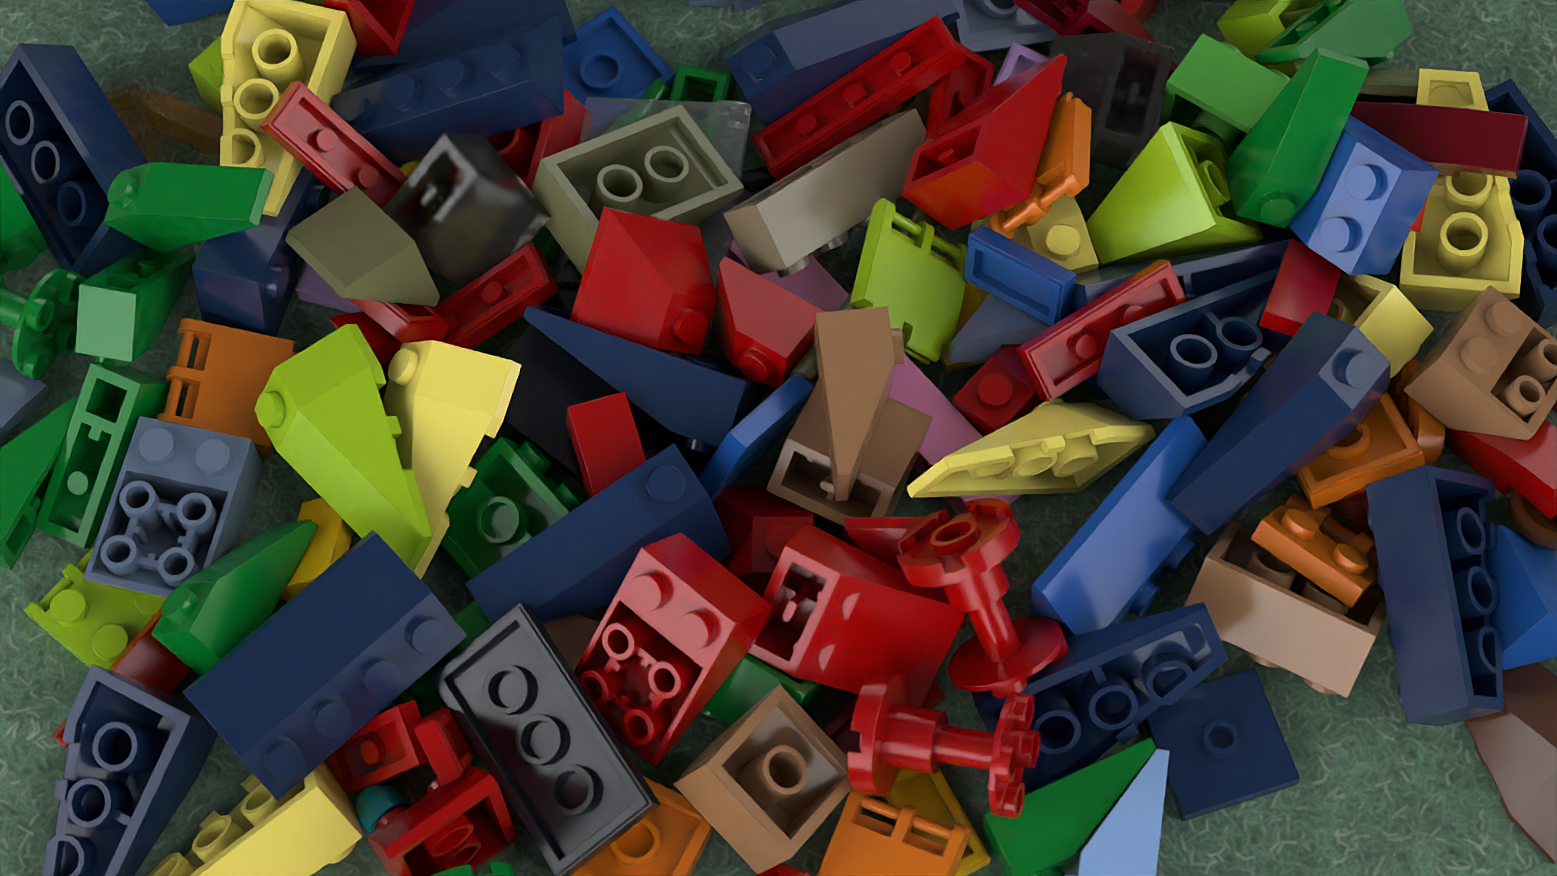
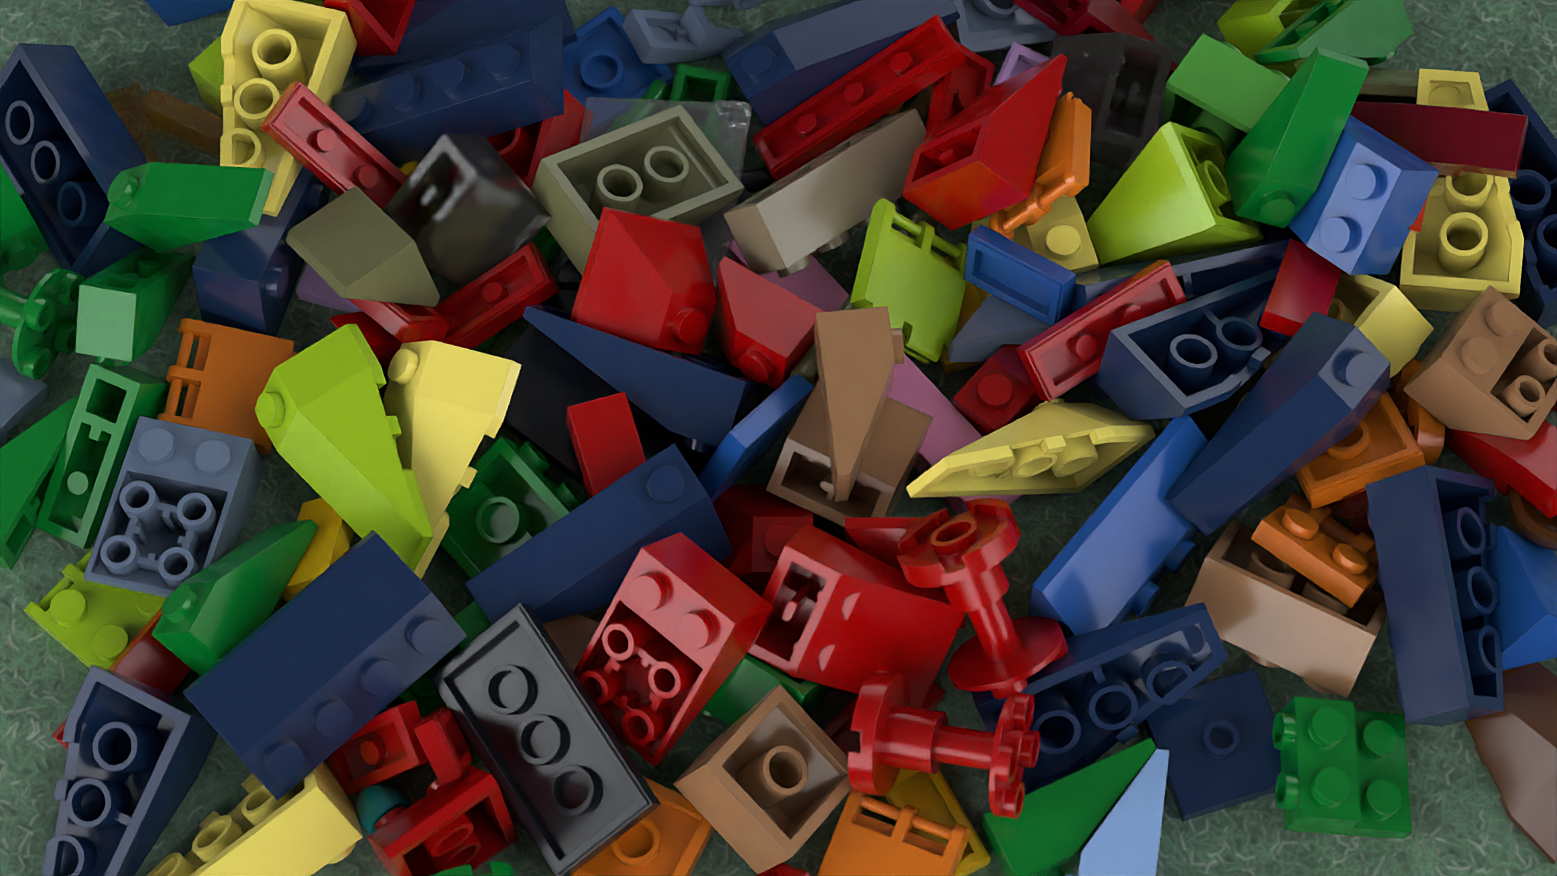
(675, 38): none -> sand blue slope
(1342, 769): none -> green plate

